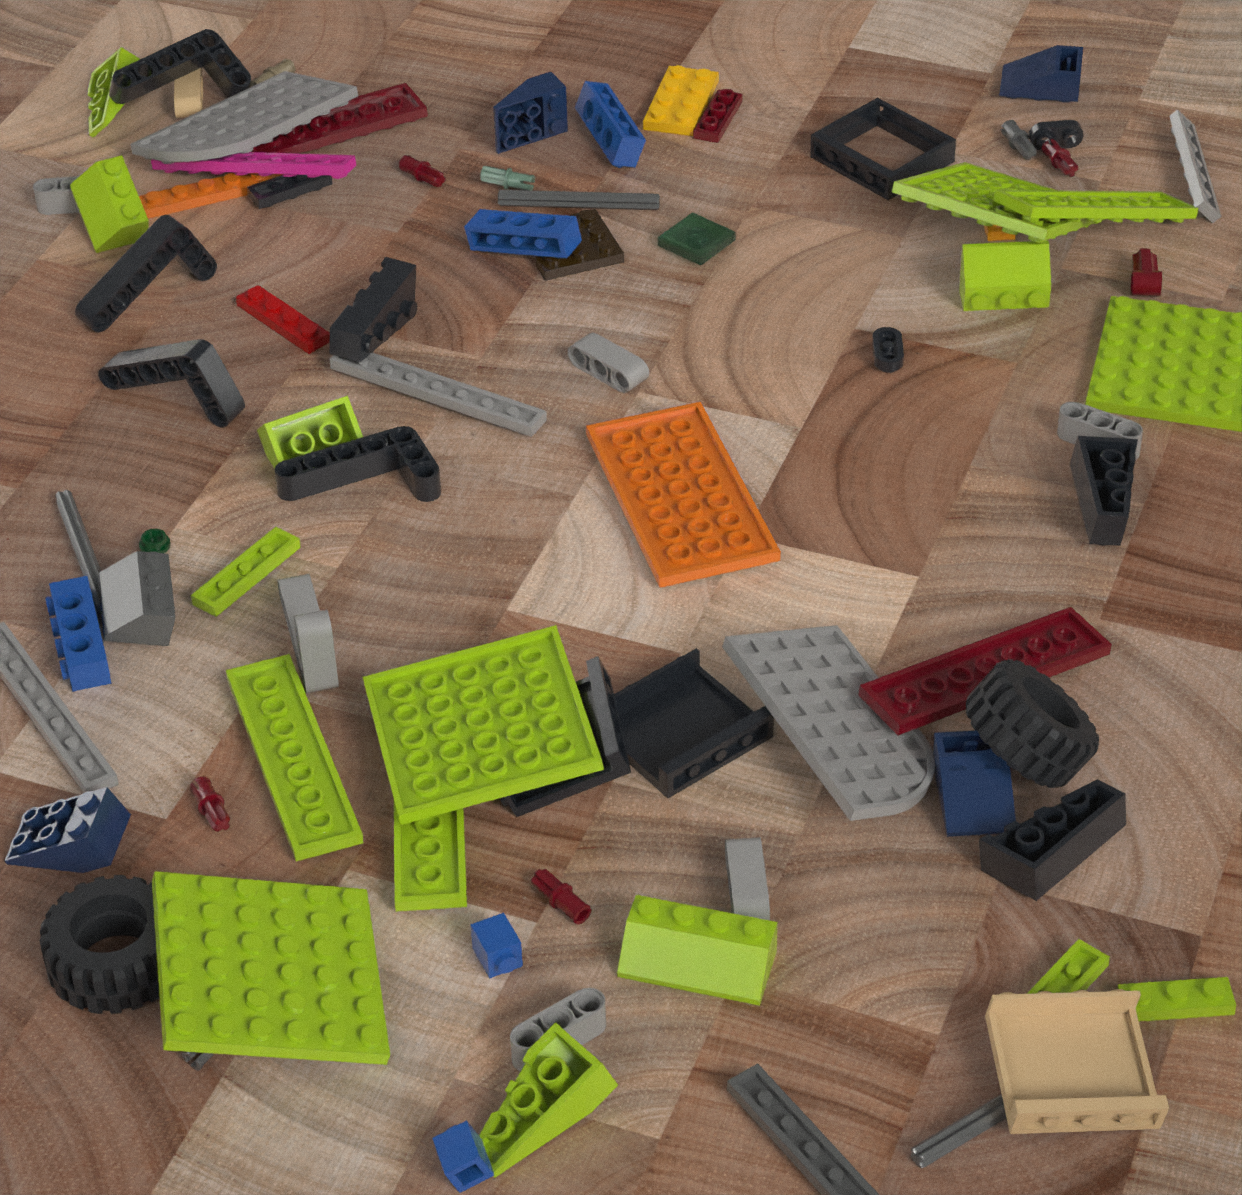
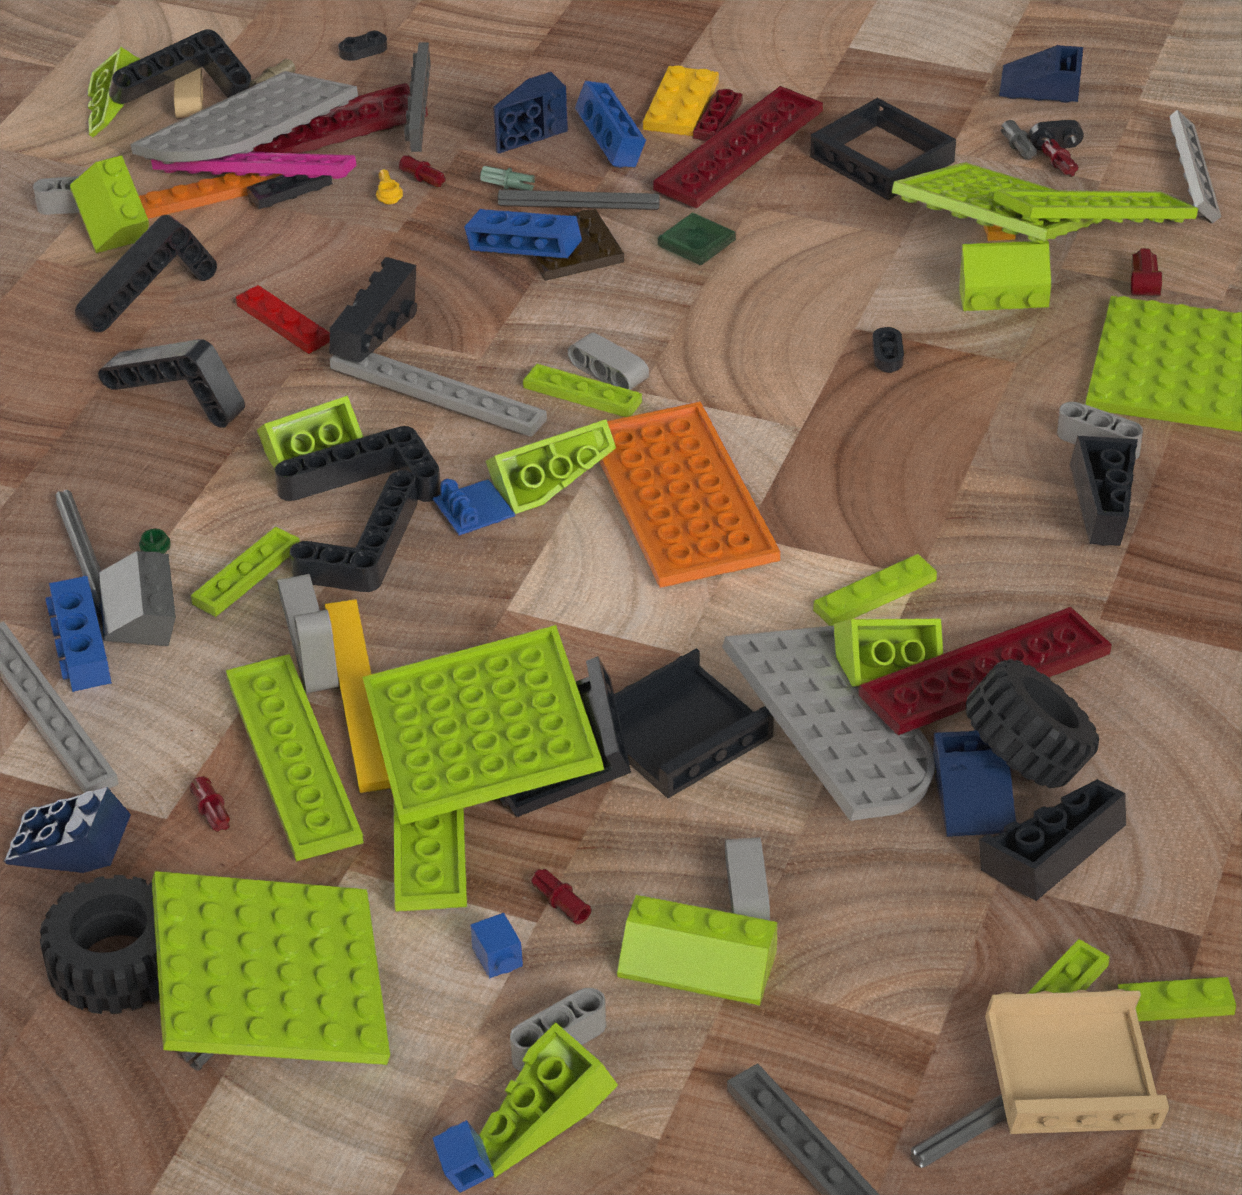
(352, 666): none -> yellow tile
(362, 46): none -> black plate
(367, 564): none -> black beam
(388, 190): none -> yellow plate
(418, 97): none -> dark grey plate
(472, 505): none -> blue hinge
(542, 469): none -> lime wedge
(582, 390): none -> lime tile
(737, 147): none -> dark red plate
(875, 590): none -> lime plate
(883, 646): none -> lime slope

